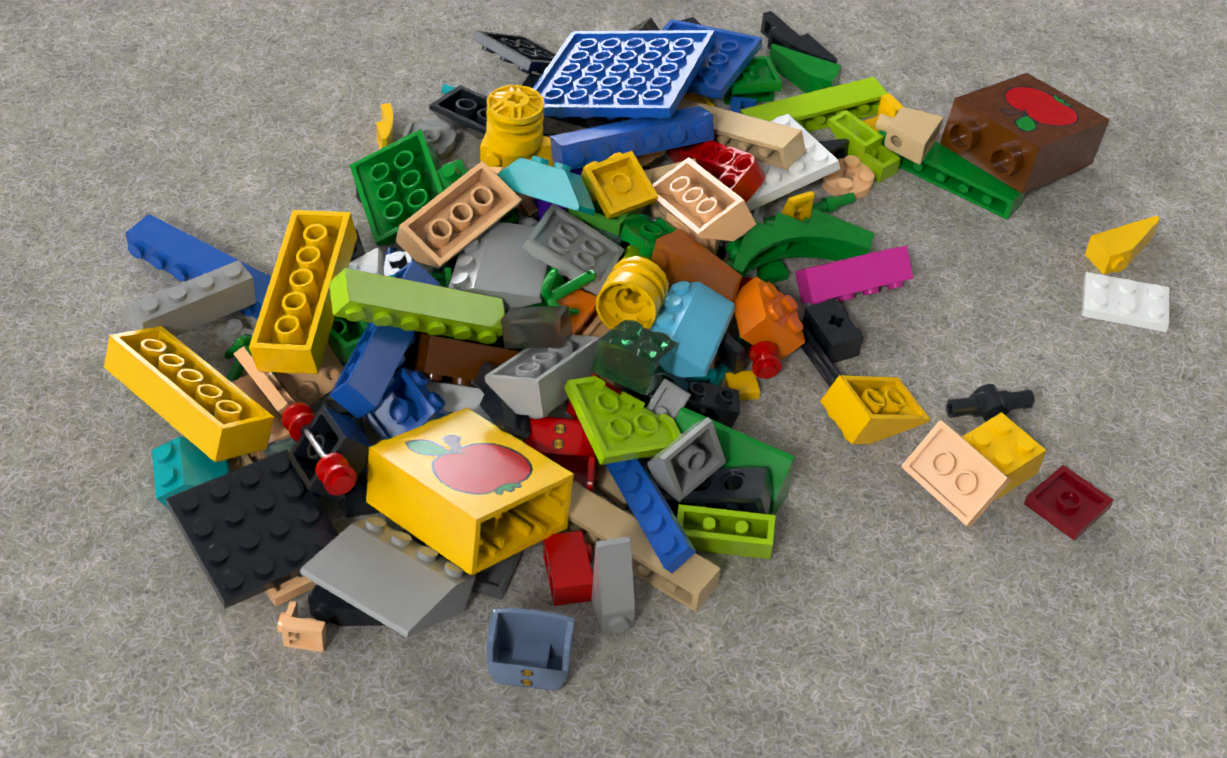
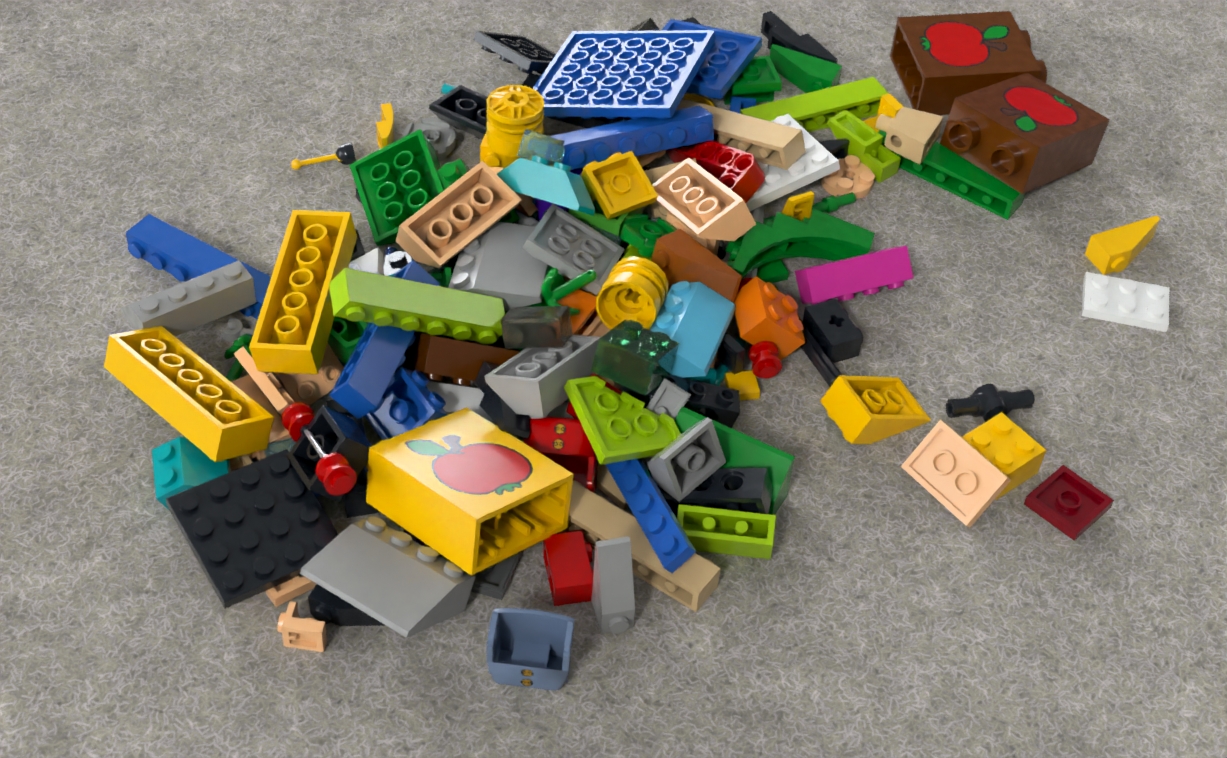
(344, 154): none -> hinge
(541, 146): none -> clear light blue slope
(958, 55): none -> reddish brown brick

